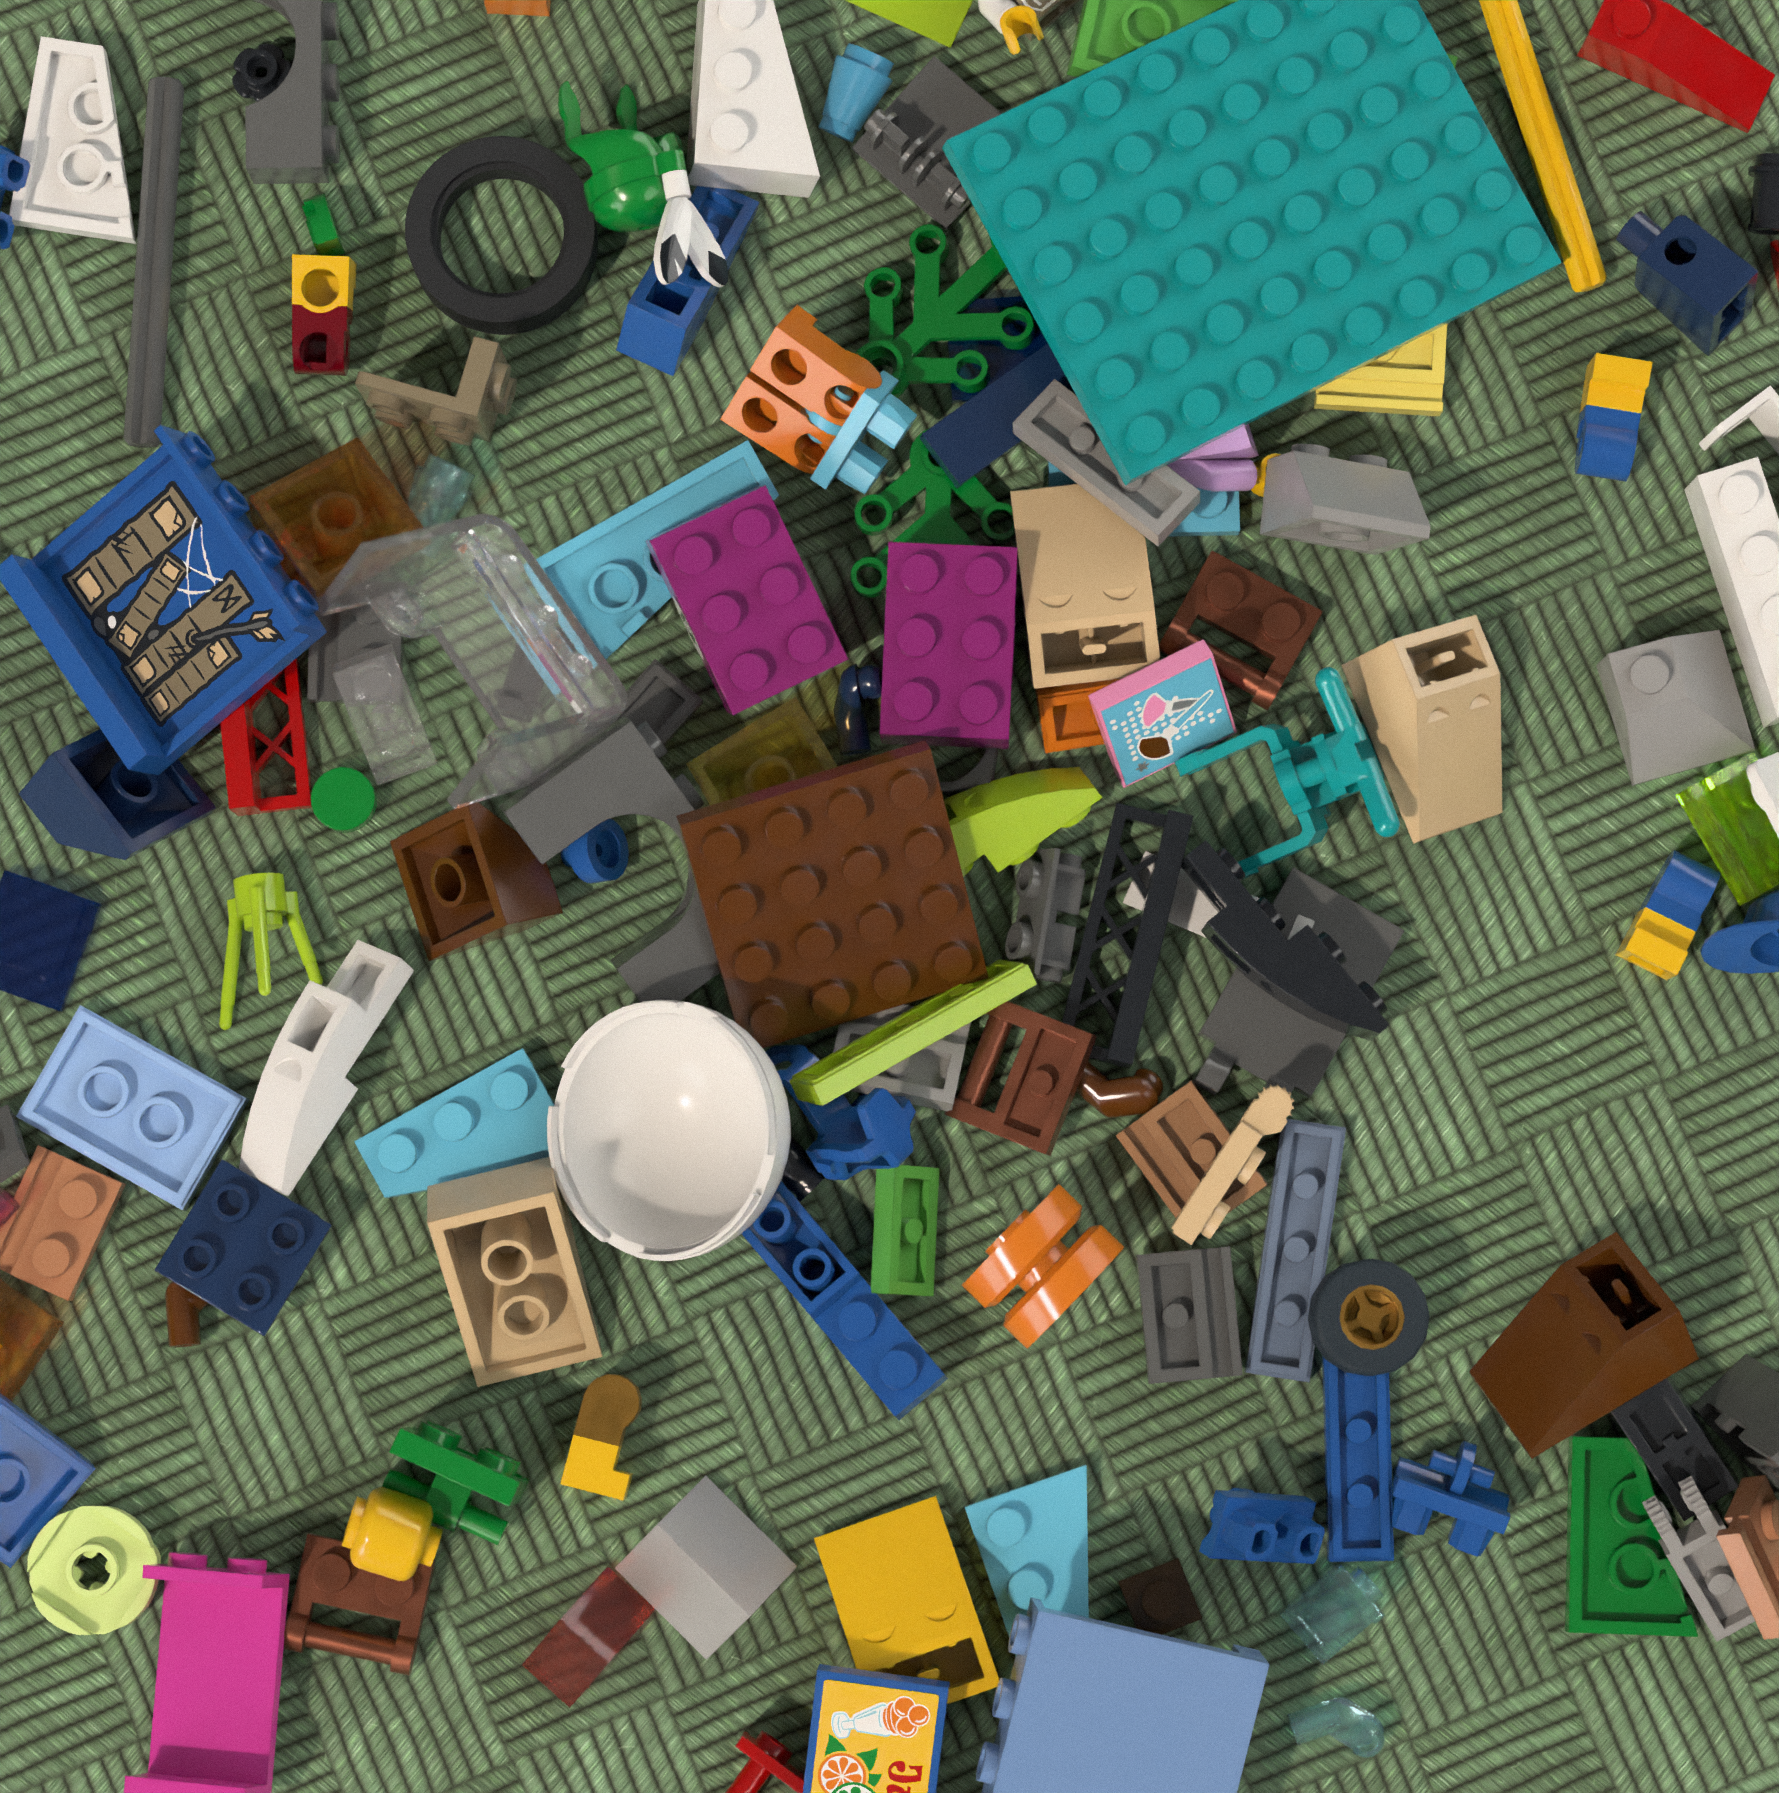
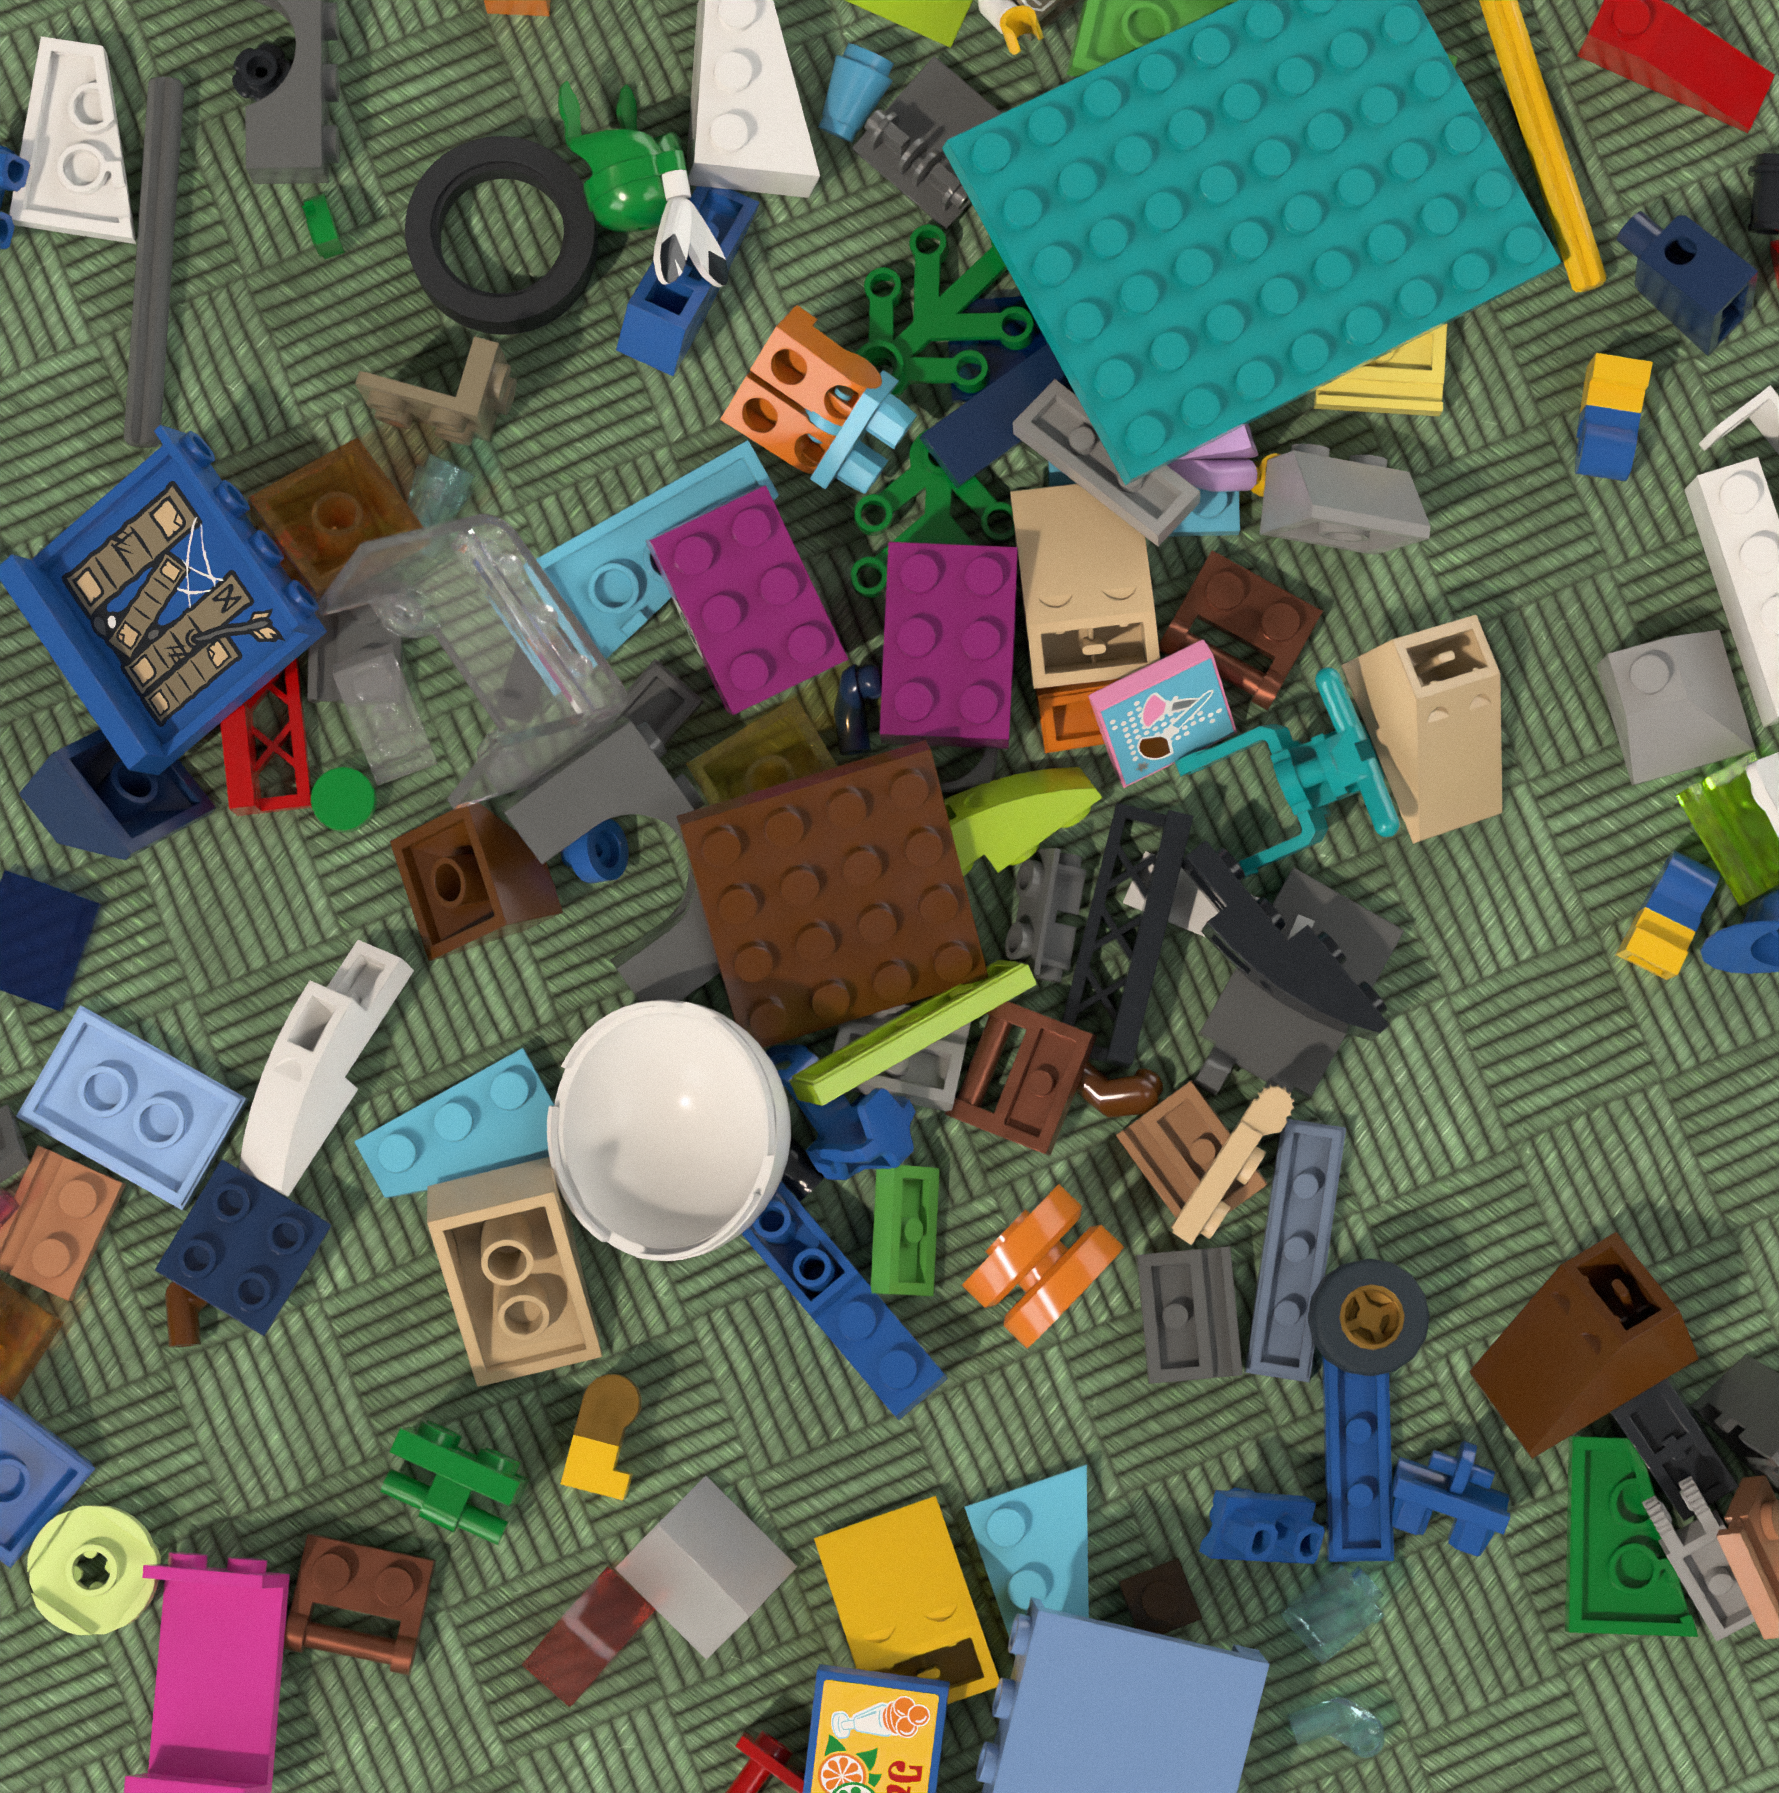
(261, 904): lime plant -> none
(322, 313): leg -> none
(391, 1534): yellow head -> none

